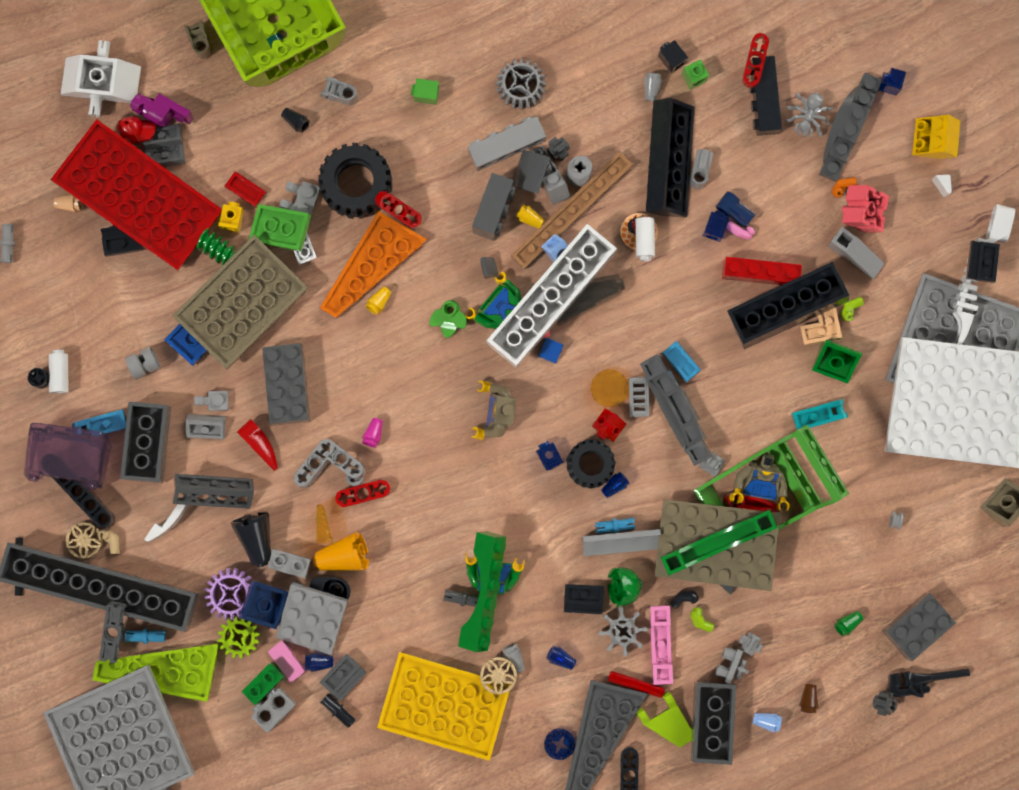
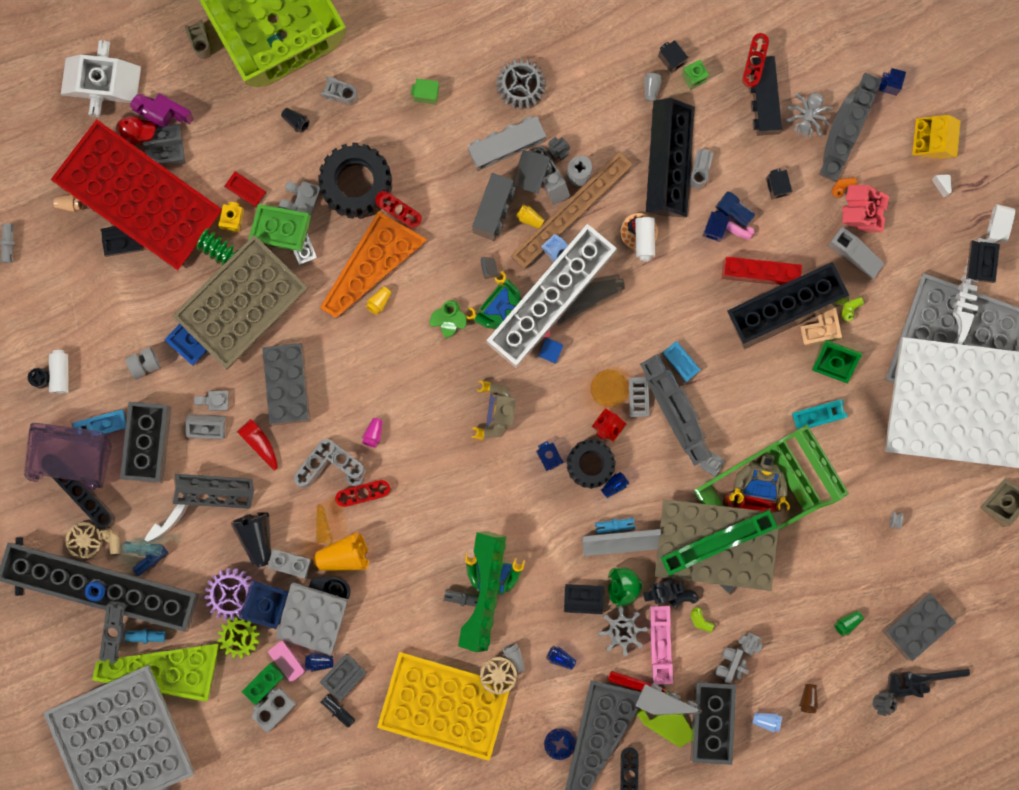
(88, 591): none -> blue plate
(142, 548): none -> clear light blue pin
(148, 562): none -> dark blue axle
(660, 703): none -> light grey slope
(664, 591): none -> black gear
(778, 184): none -> black brick

